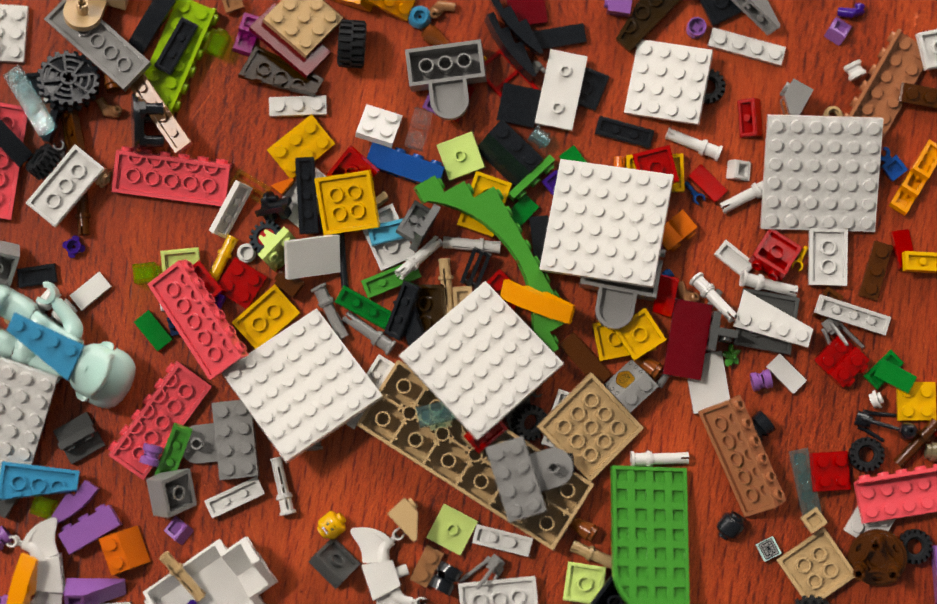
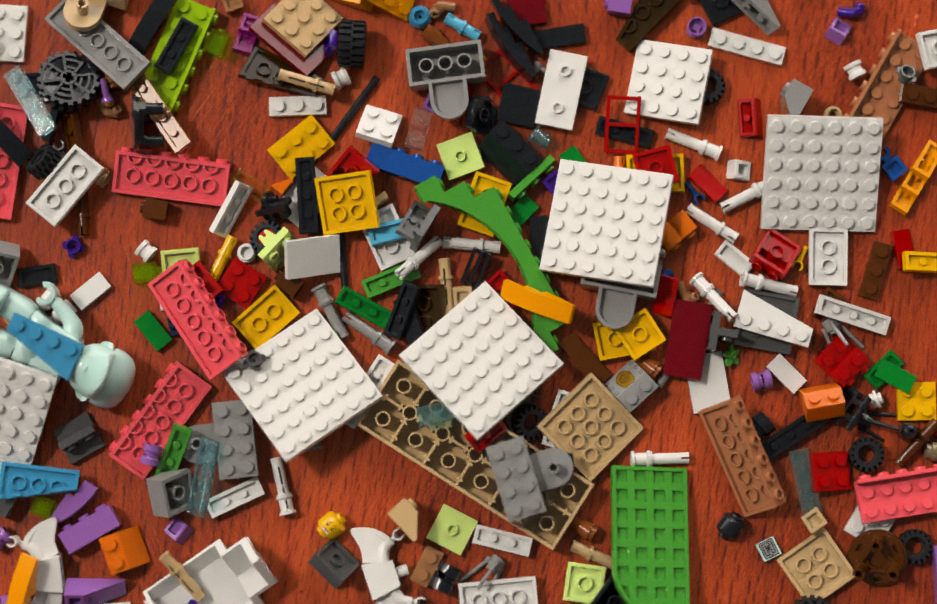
(107, 98): none -> medium lavender piece
(146, 251): none -> white wheel
(155, 209): none -> reddish brown brick
(203, 477): none -> clear light blue plate
(260, 358): none -> dark grey plate
(328, 88): none -> tan pin
(331, 43): none -> dark purple plate
(341, 78): none -> white wheel
(354, 108): none -> black bar
(462, 27): none -> medium azure pin
(478, 106): none -> black plate
(607, 124): none -> red window
(712, 223): none -> white pin
(790, 435): none -> black plate
(822, 402): none -> orange slope
(852, 399): none -> black plate
(906, 74): none -> dark grey plate

